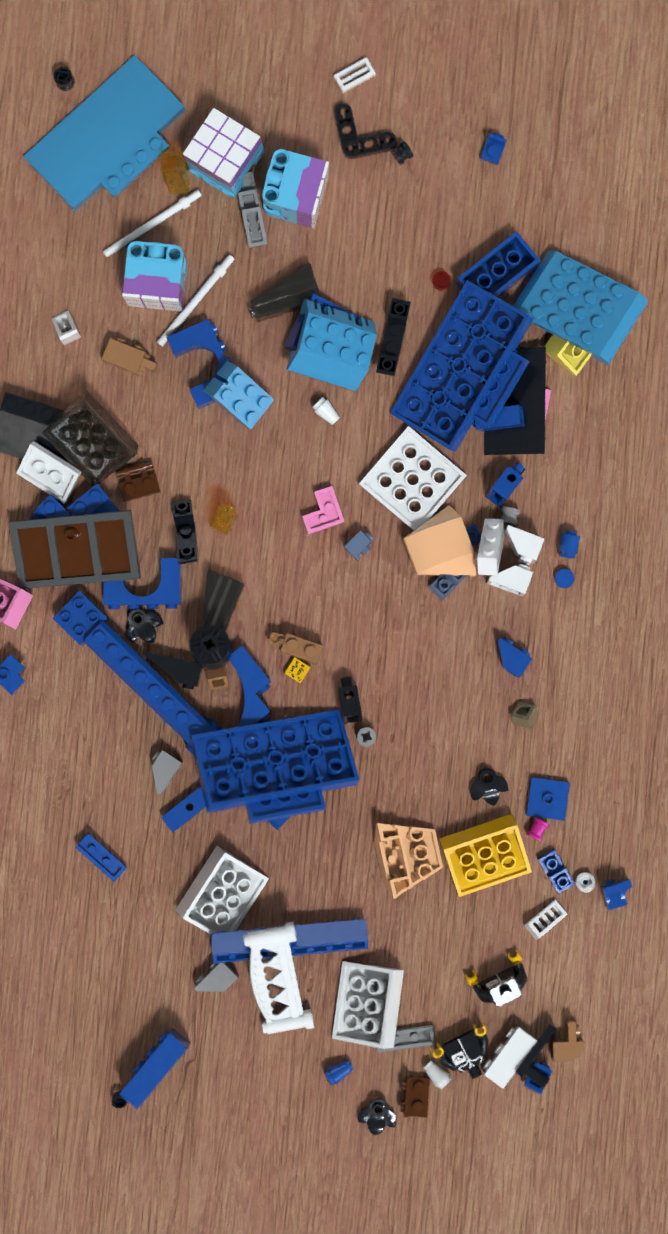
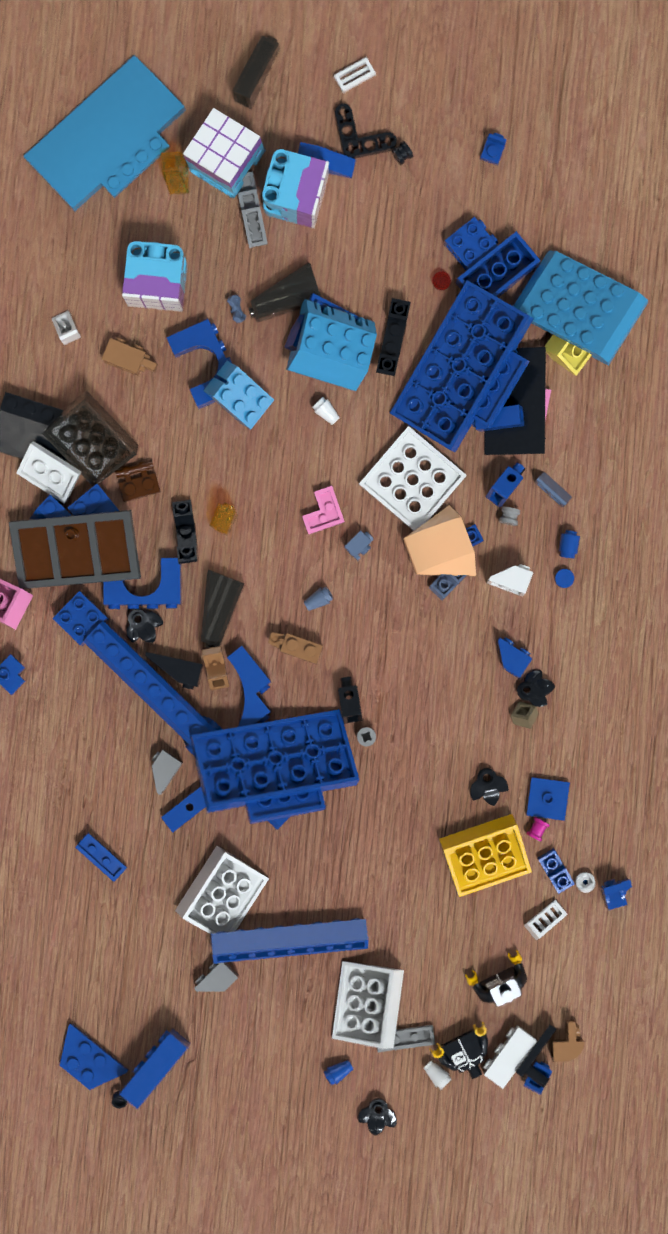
(64, 83): black wheel -> none
(87, 1060): none -> blue wing
(183, 202): white bar -> none
(215, 657): black wheel -> none
(219, 272): white bar -> none
(234, 302): none -> sand blue piece
(255, 72): none -> clear smoke slope
(278, 941): white piece -> none
(297, 670): yellow tile -> none
(318, 598): none -> sand blue cone
(338, 163): none -> blue slope
(406, 856): light nougat wedge -> none
(416, 1096): reddish brown bracket -> none
(470, 243): none -> blue brick
(491, 547): white brick -> none
(524, 544): white slope -> none
(538, 688): none -> black plate
(553, 489): none -> sand blue slope

